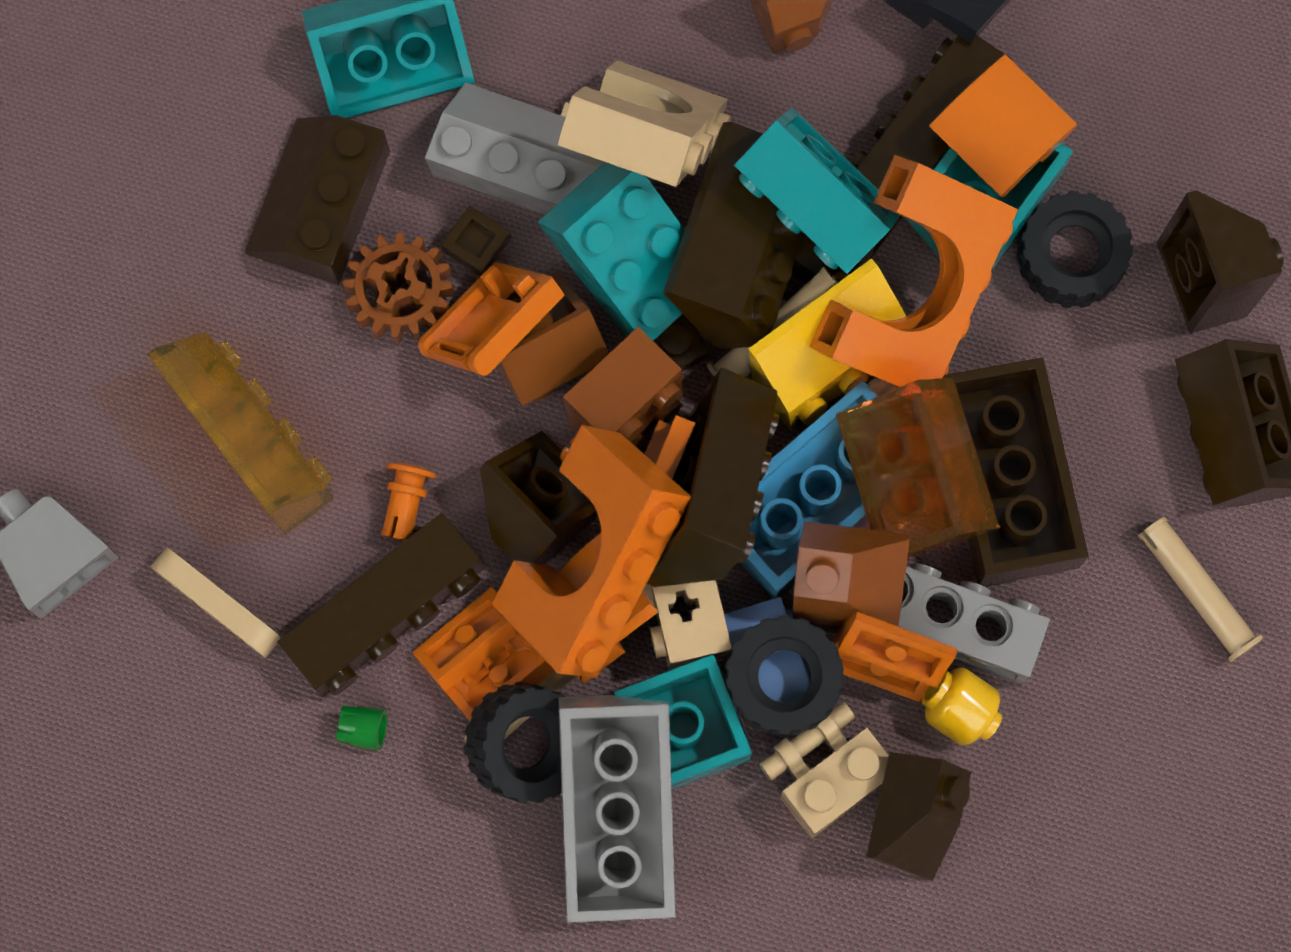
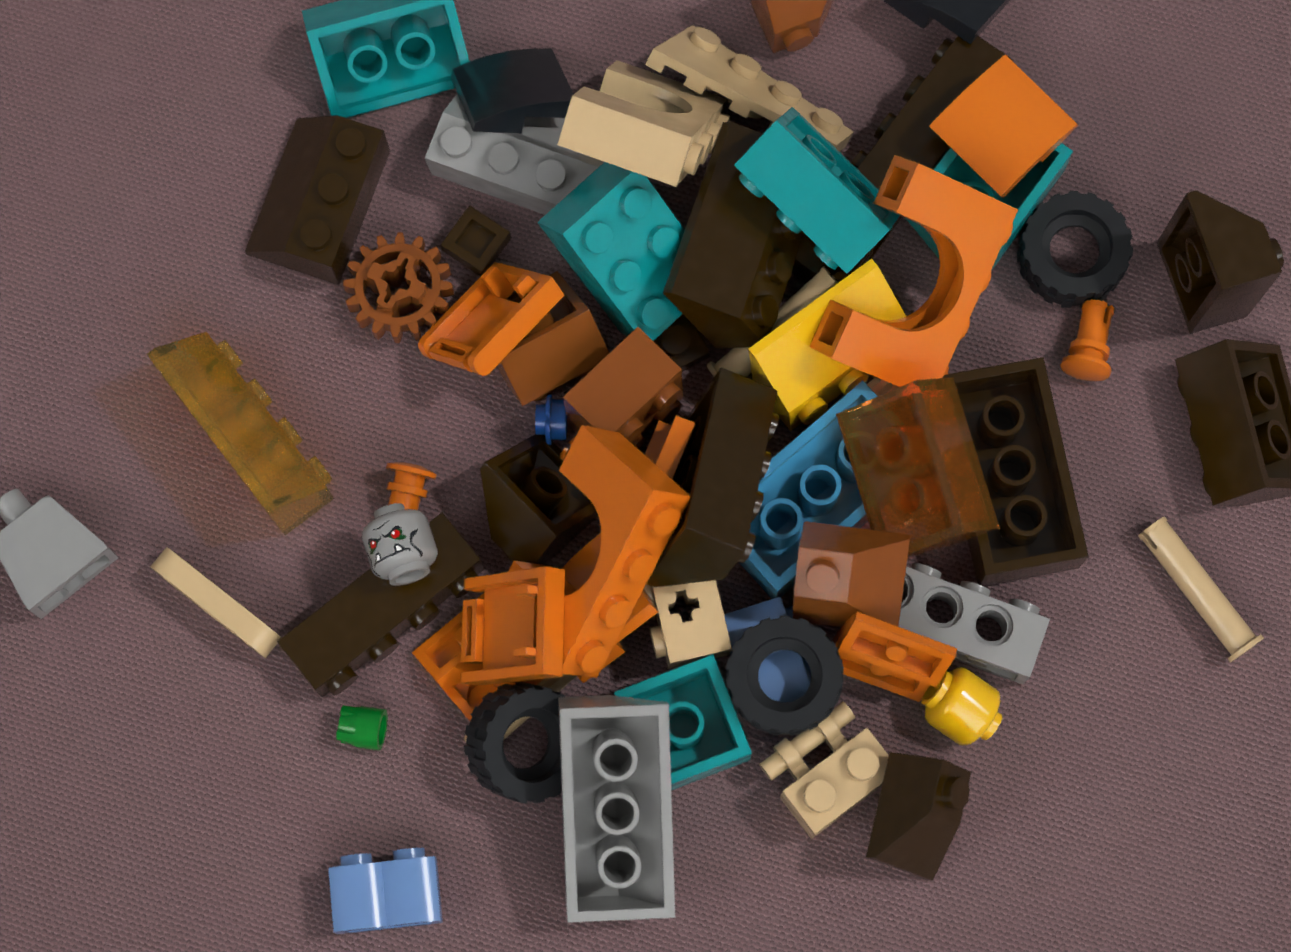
(385, 893): none -> medium blue brick
(399, 544): none -> light grey head
(511, 85): none -> black slope
(515, 628): none -> orange container
(551, 420): none -> blue plate
(738, 77): none -> tan wing
(1089, 349): none -> orange pin

